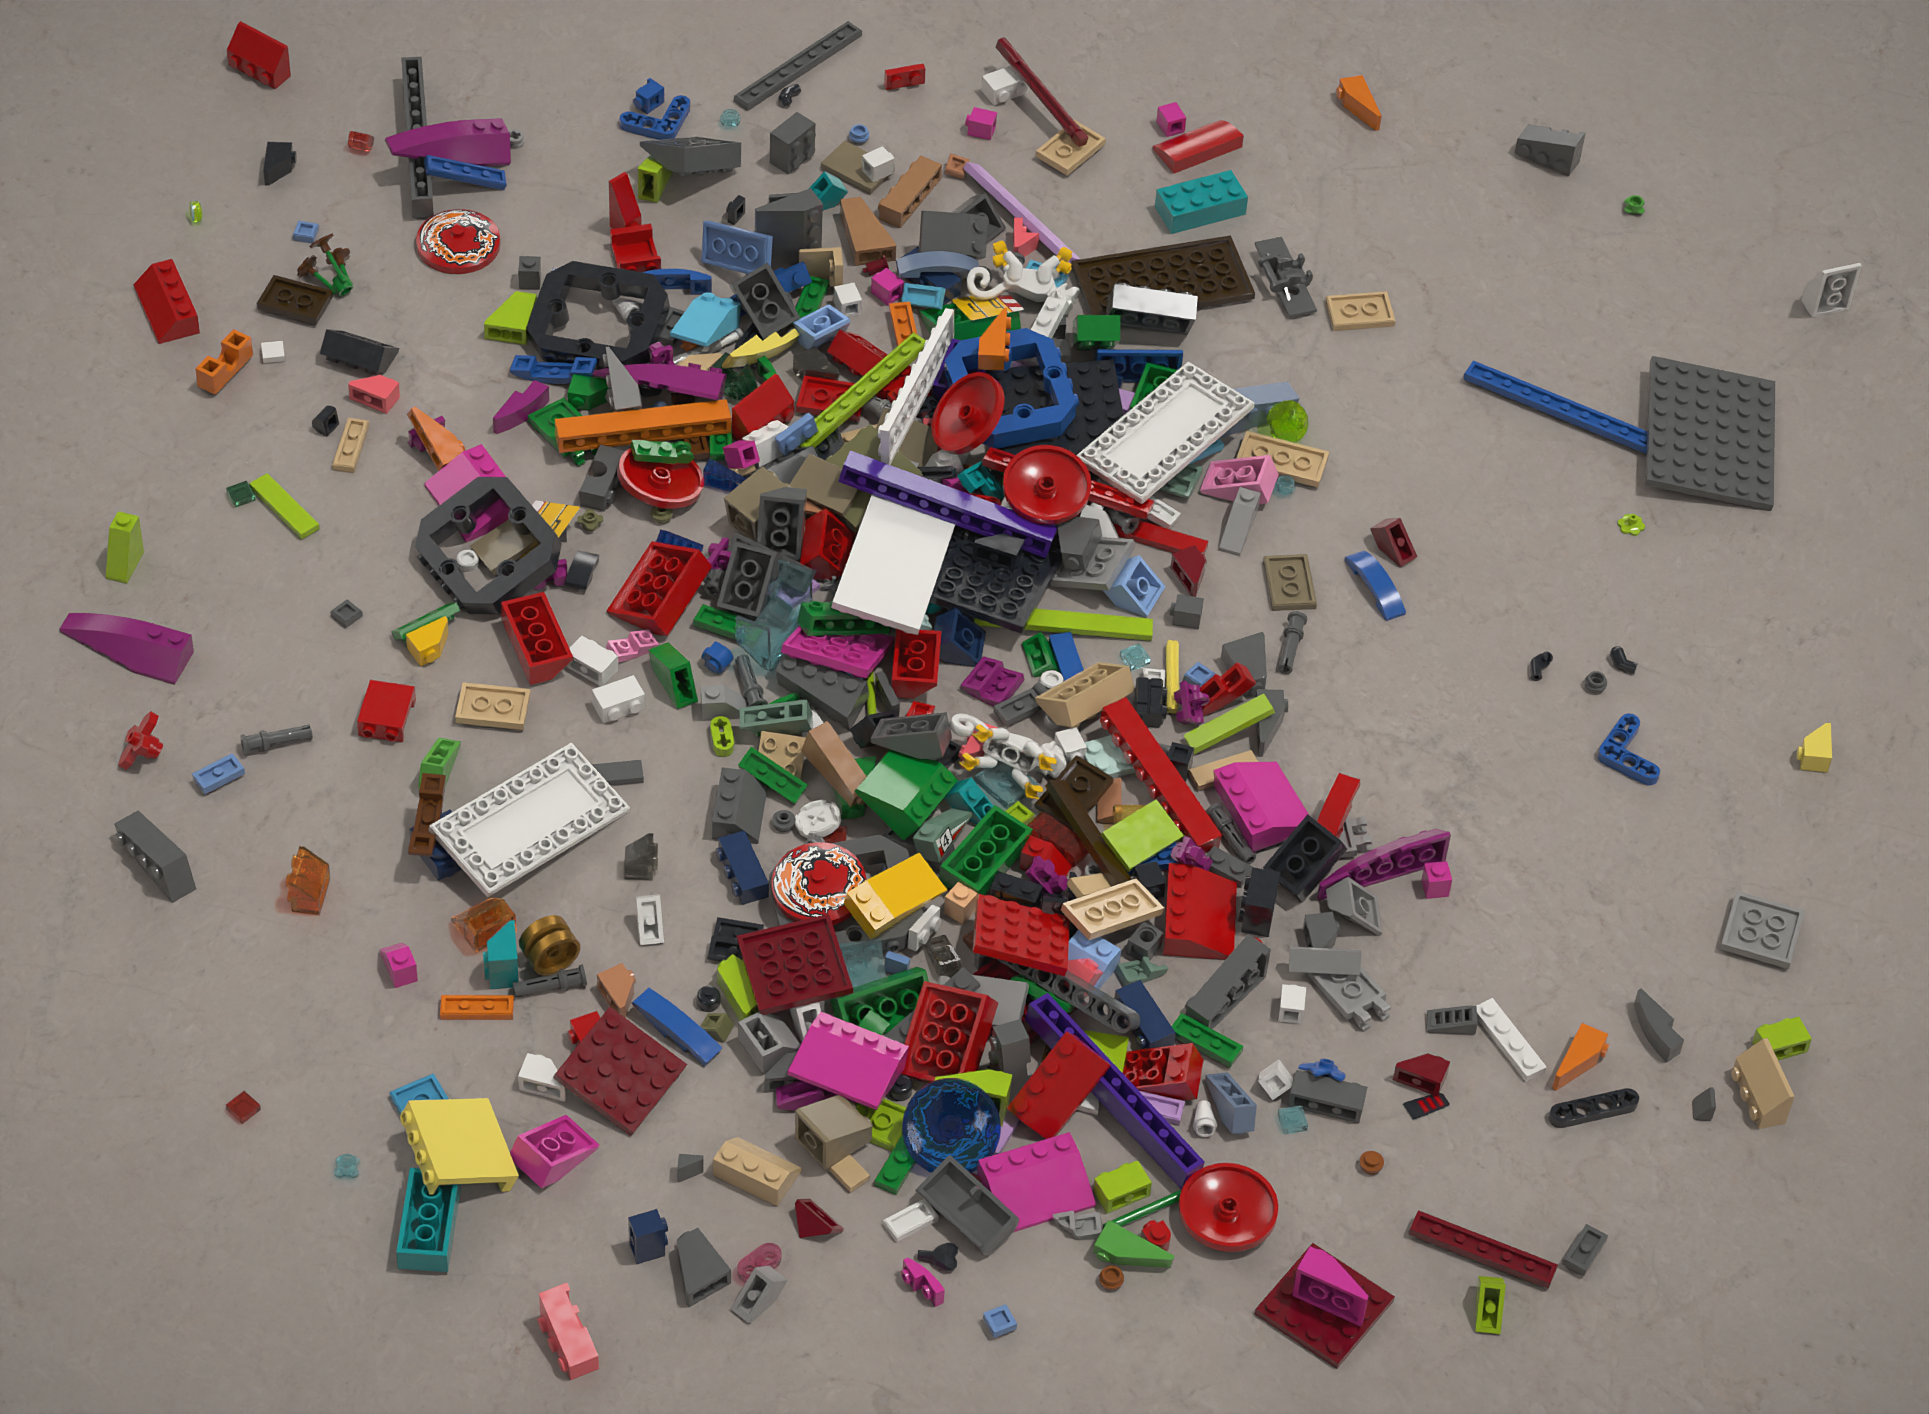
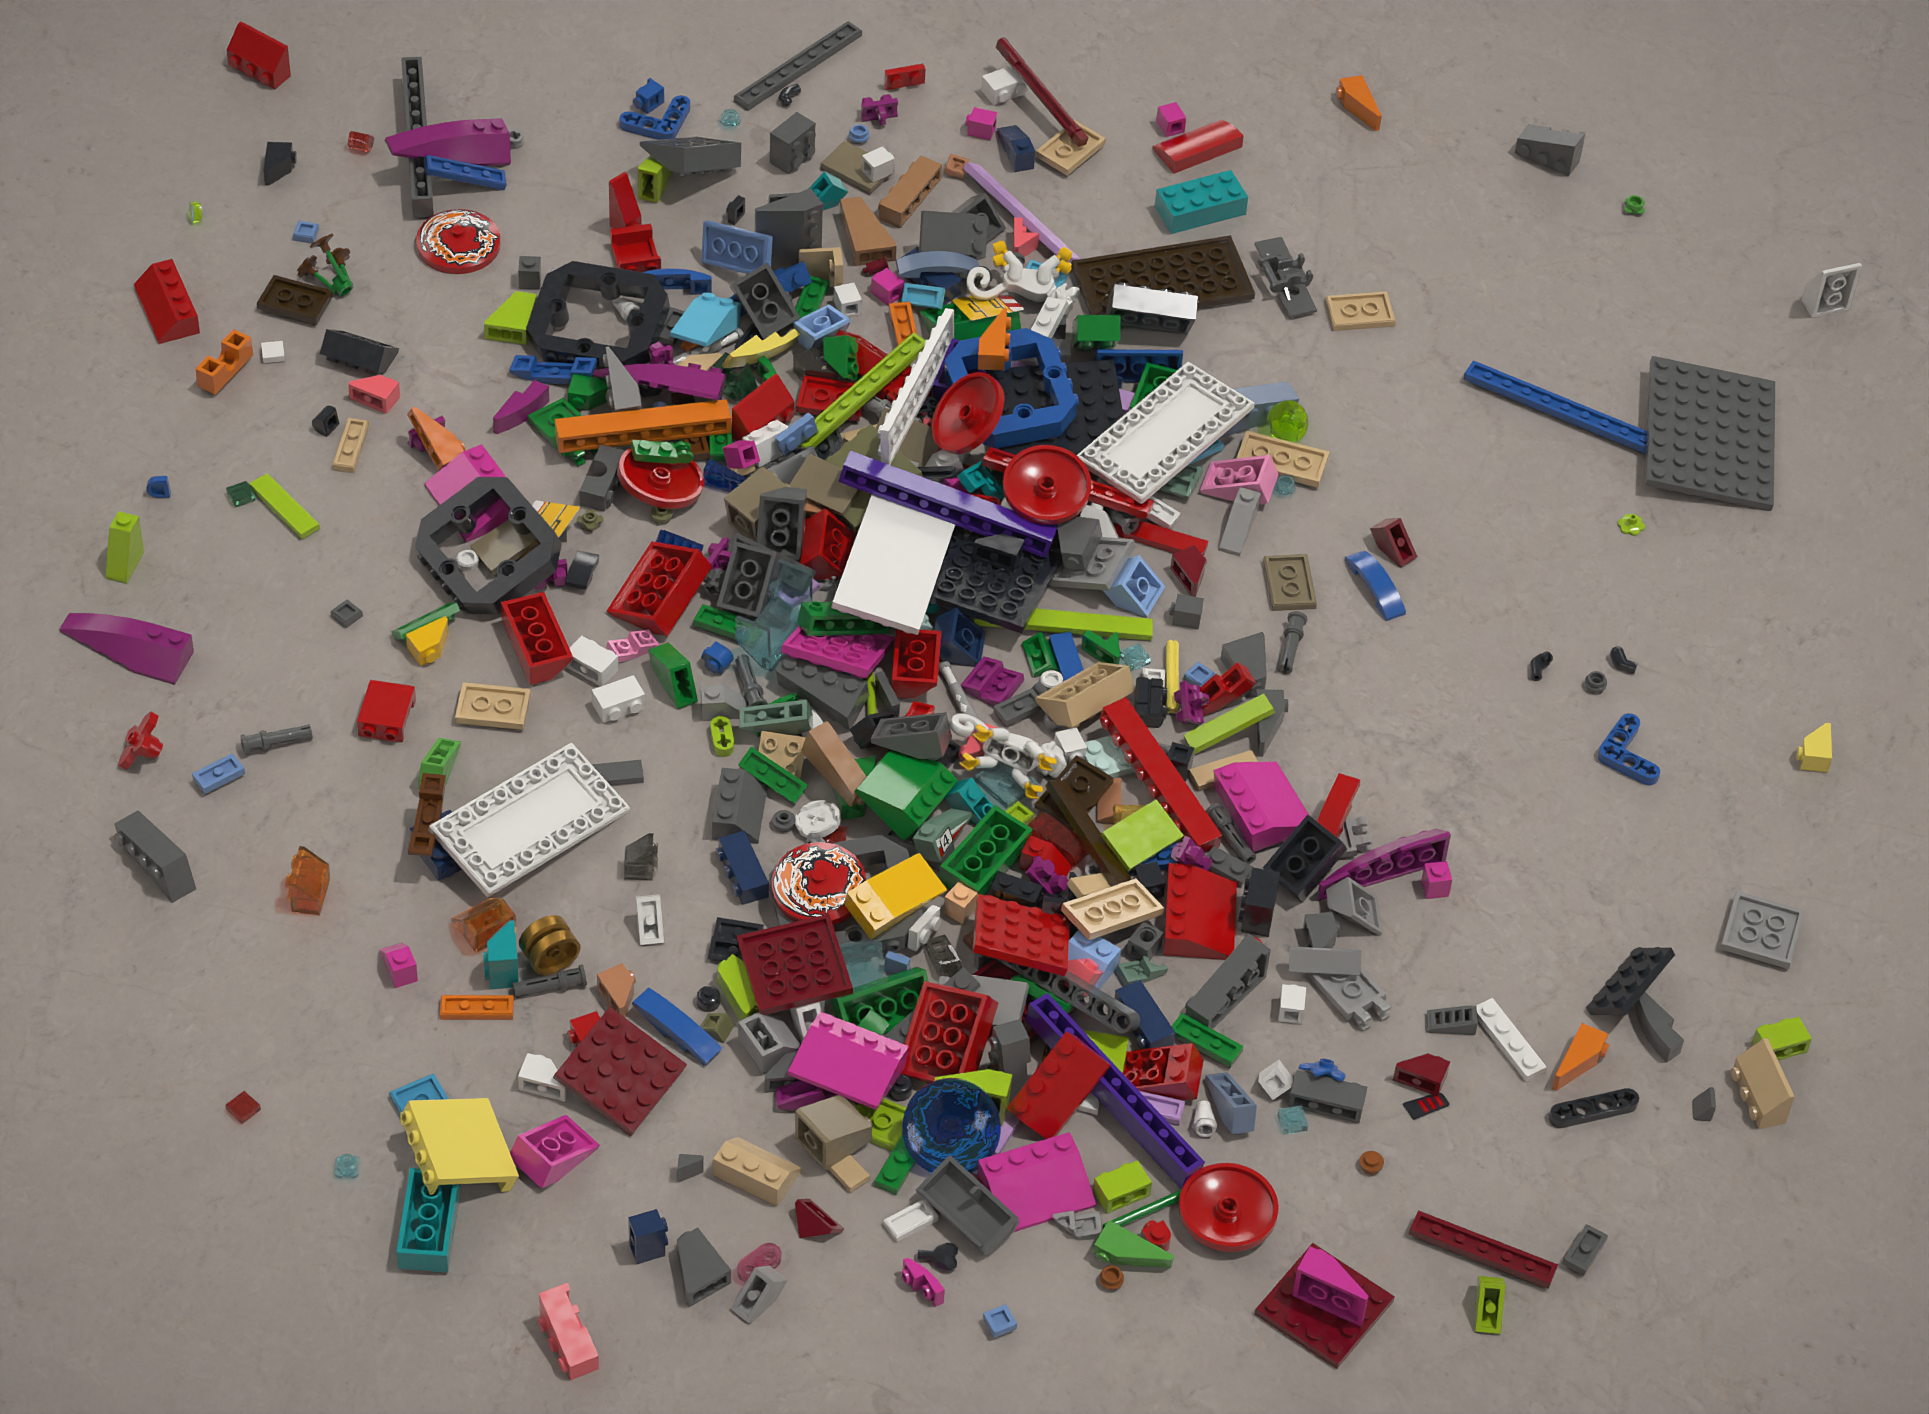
(158, 487): none -> blue tile
(841, 355): none -> green slope
(886, 109): none -> magenta hips
(956, 690): none -> light grey piece
(1017, 147): none -> dark blue slope
(1102, 650): none -> green slope
(1630, 981): none -> black plate

